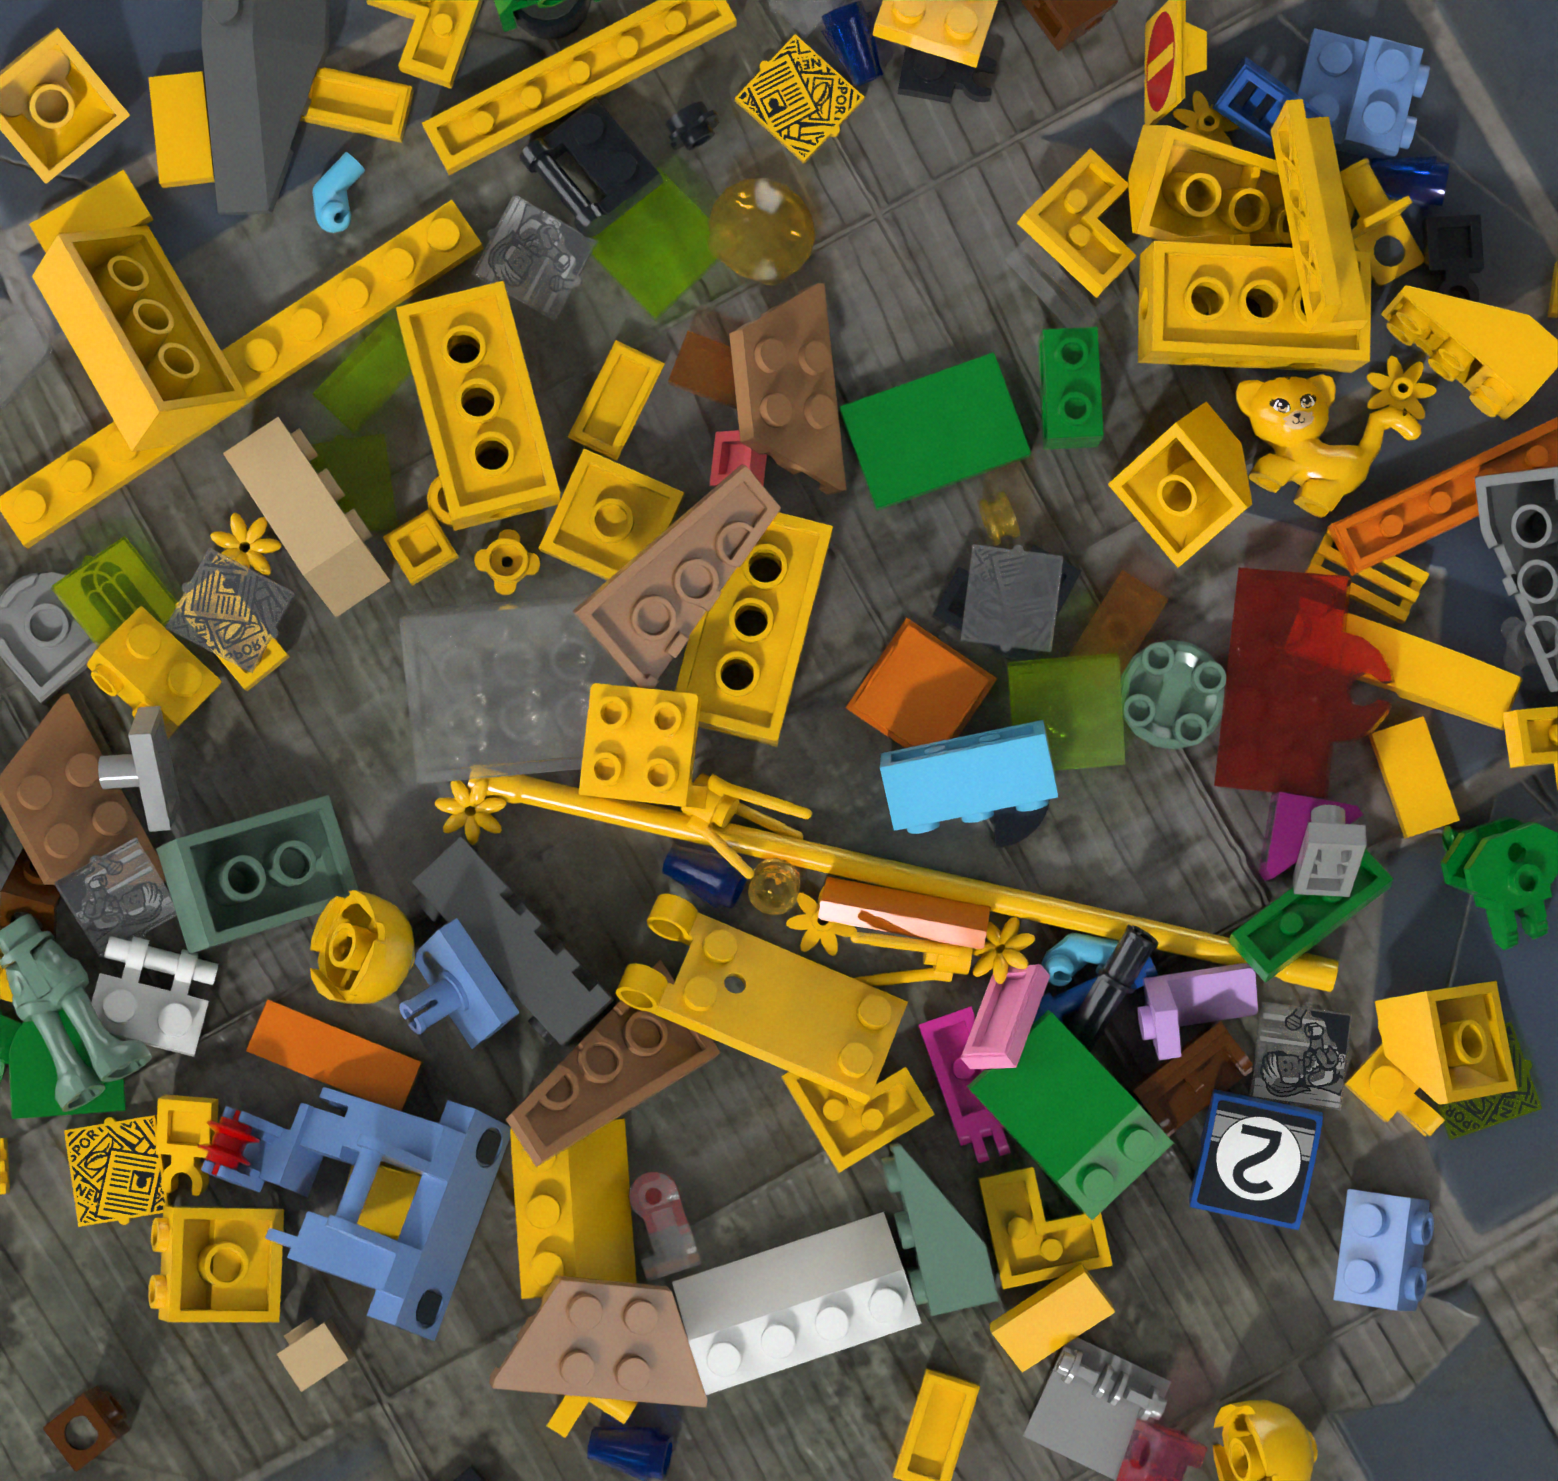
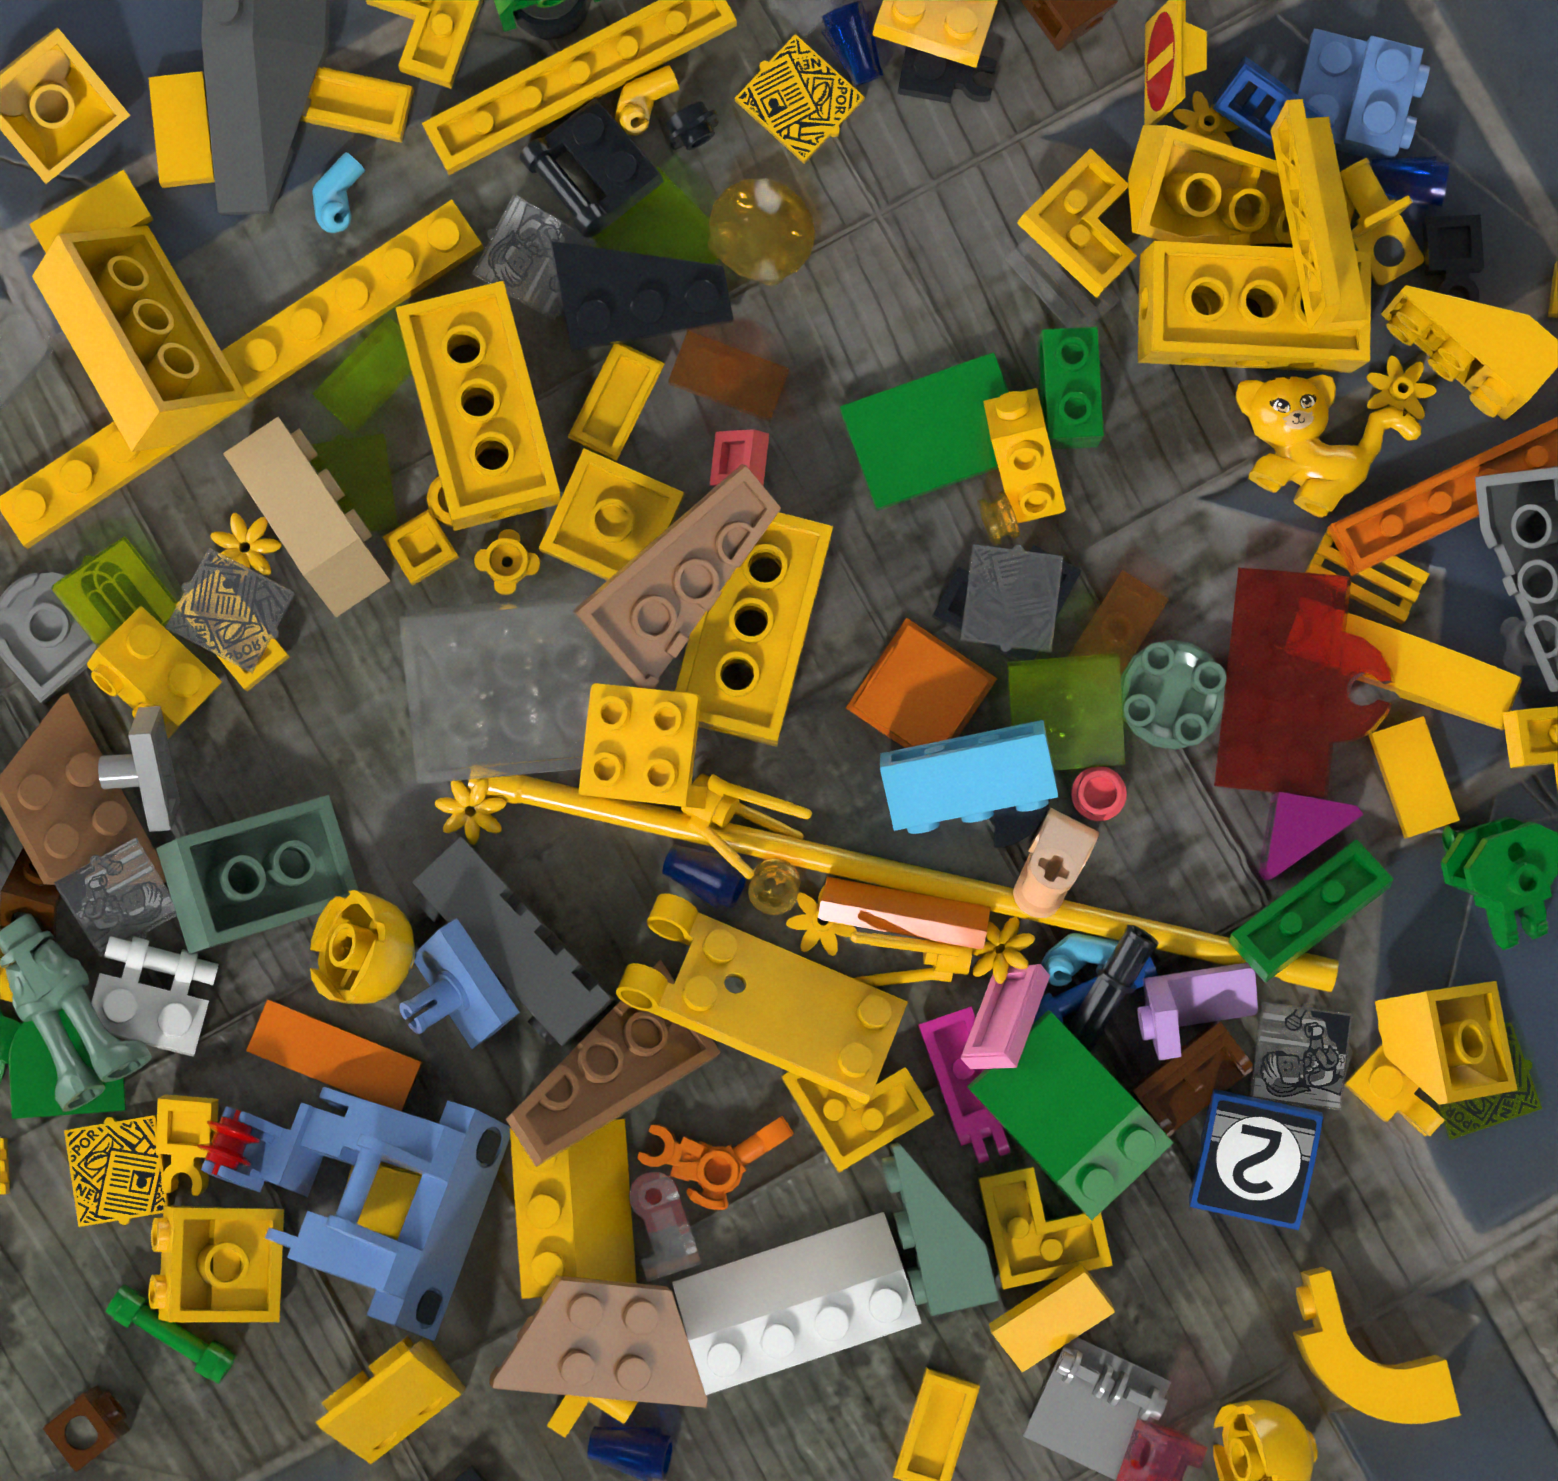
(131, 1308): none -> green bar
(314, 1352): tan plate -> none
(404, 1393): none -> yellow slope
(635, 296): none -> black wing
(639, 96): none -> yellow arm
(714, 1167): none -> orange piece
(789, 388): medium nougat wing -> none
(1024, 455): none -> yellow bracket
(1053, 863): none -> light nougat piece
(1098, 793): none -> coral plate
(1187, 484): yellow slope -> none
(1329, 854): light grey tile -> none
(1383, 1250): medium blue bracket -> none
(1396, 1393): none -> yellow arch

